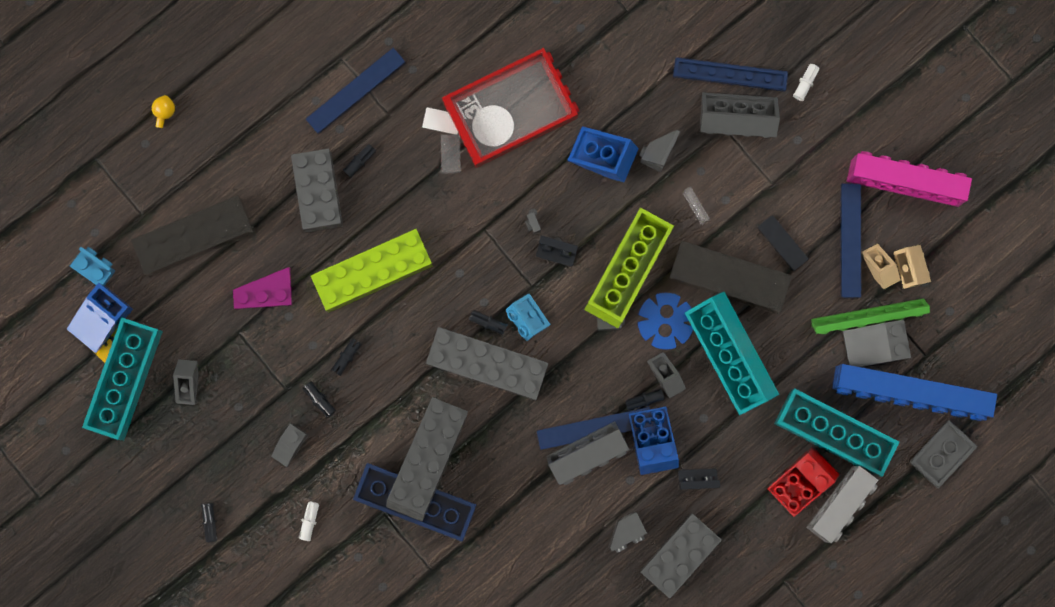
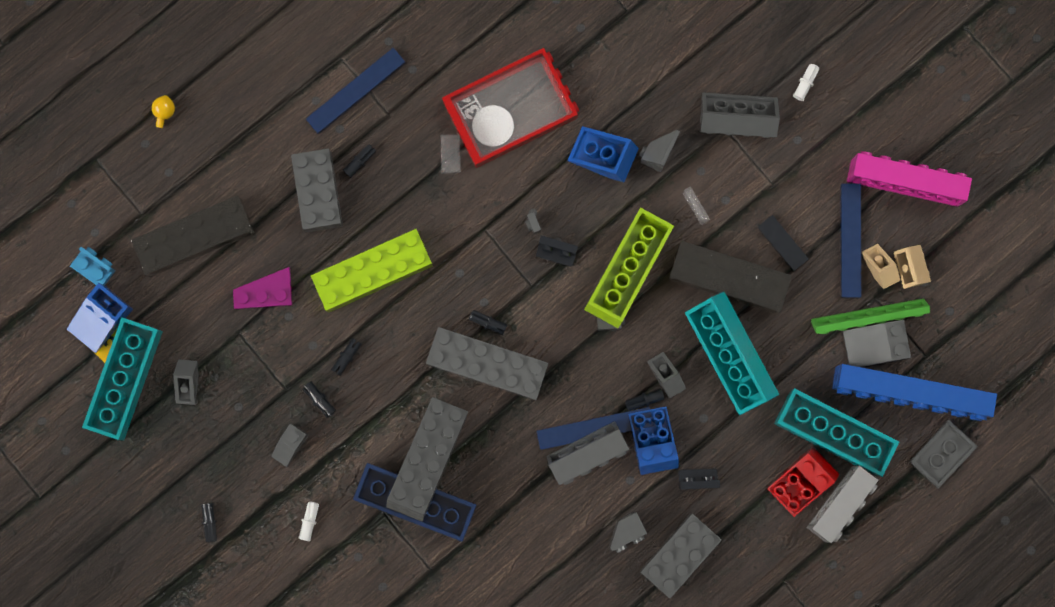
(439, 121): white sticker -> none
(527, 317): dark azure bracket -> none
(652, 312): blue piece -> none
(730, 74): dark blue tile -> none

